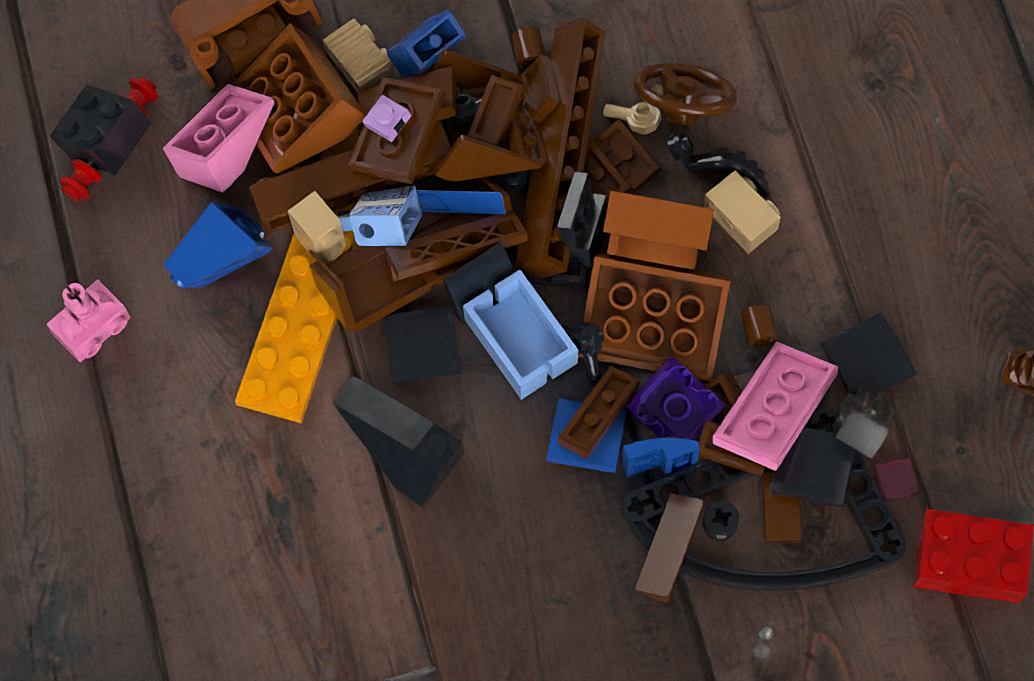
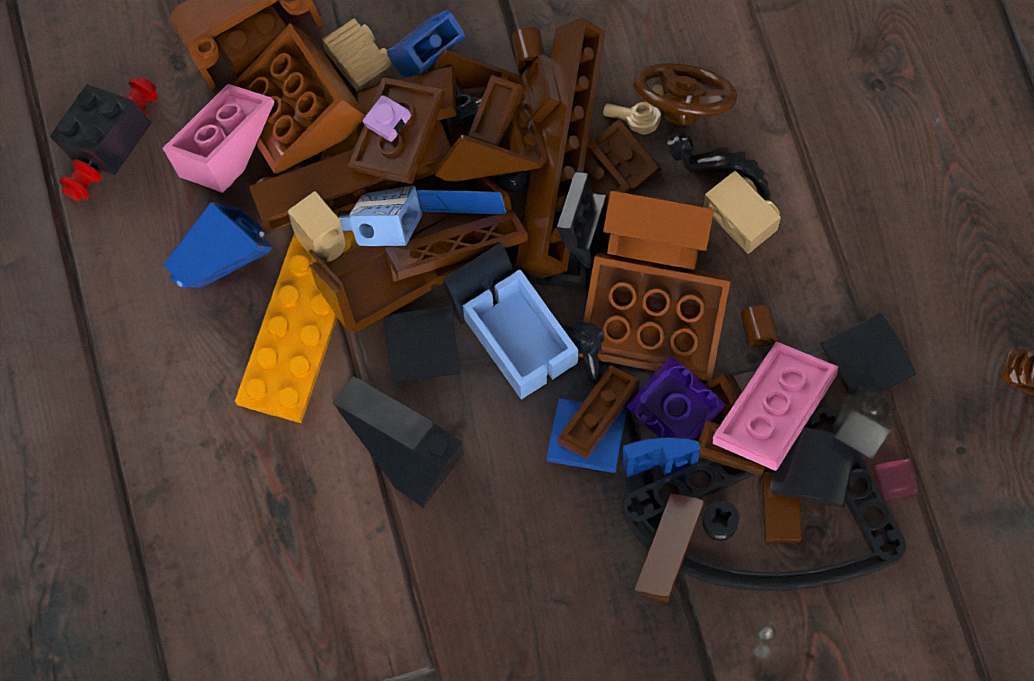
(88, 319): bright pink brick -> none
(973, 556): red brick -> none

